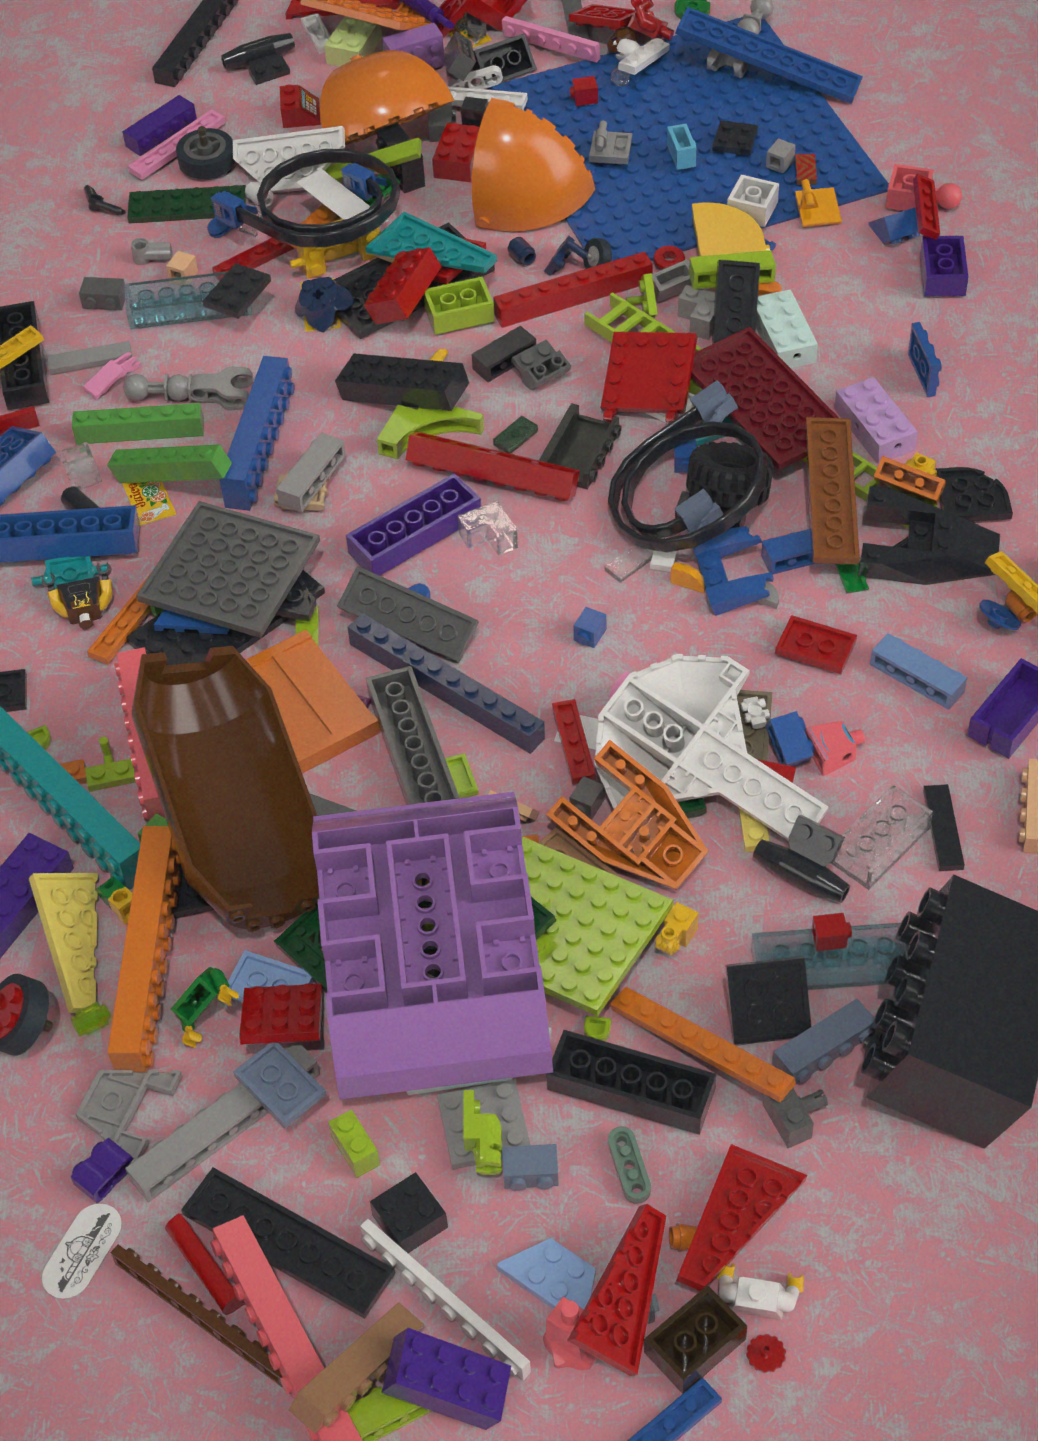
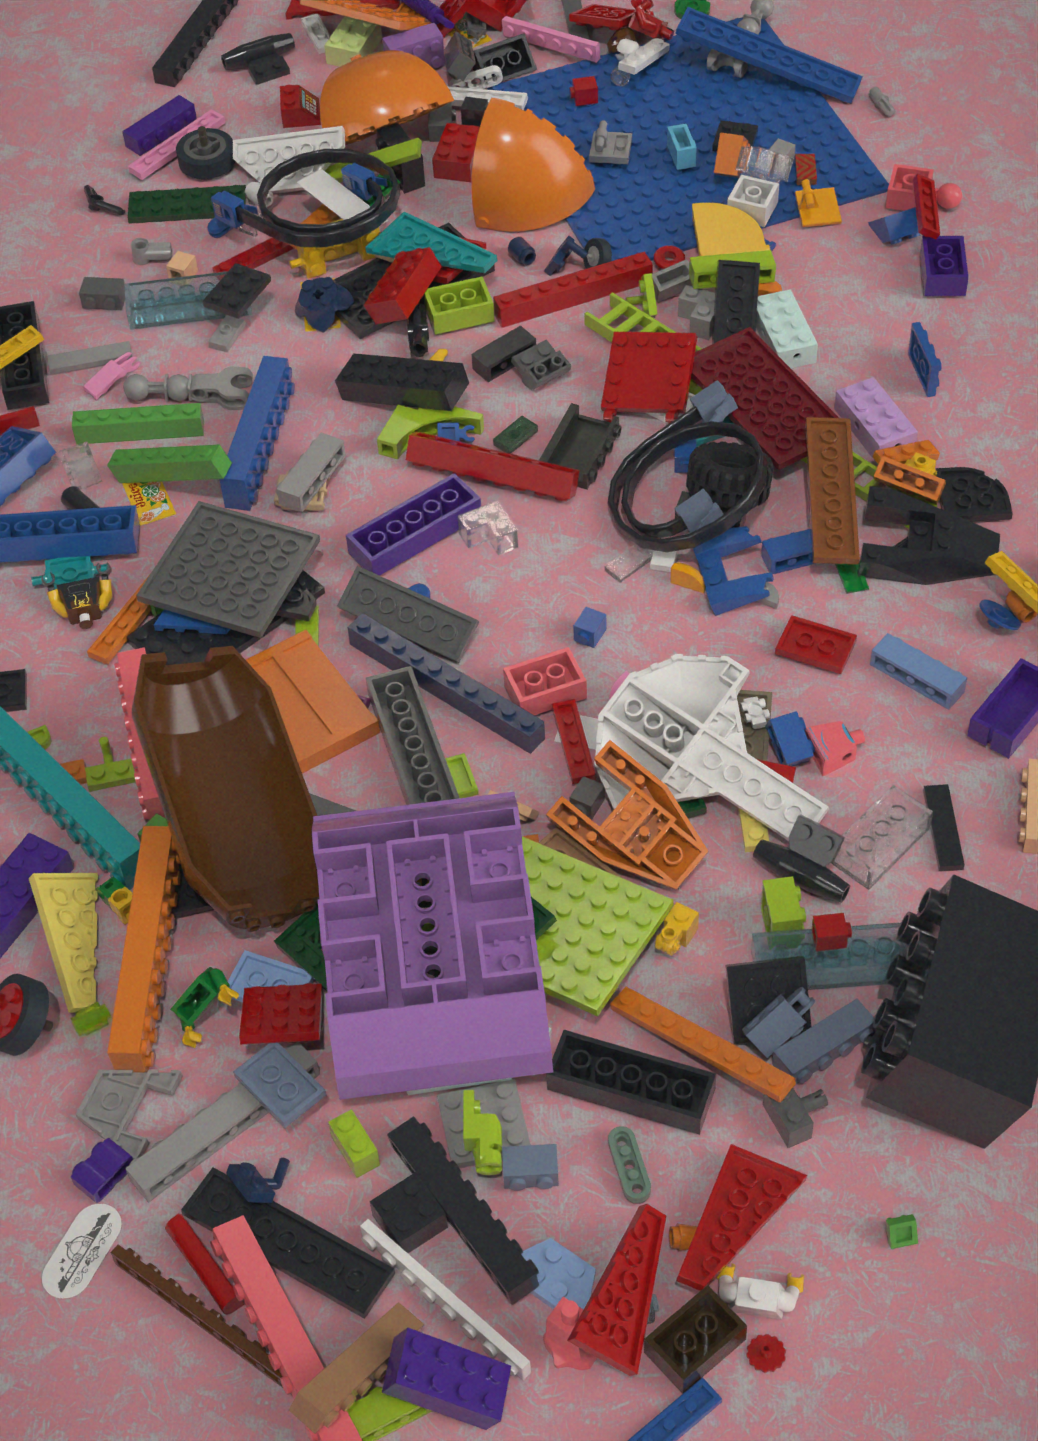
(226, 333): none -> light grey plate
(253, 1185): none -> dark blue plate
(418, 331): none -> black piece
(452, 431): none -> blue plate
(464, 1211): none -> black brick
(545, 681): none -> coral brick
(597, 1027): lime tile -> none
(728, 154): none -> orange brick
(764, 164): none -> clear piece
(778, 1022): none -> sand blue brick
(781, 905): none -> lime brick
(881, 101): none -> light grey axle
(902, 1231): none -> bright green tile
(907, 451): none -> orange plate

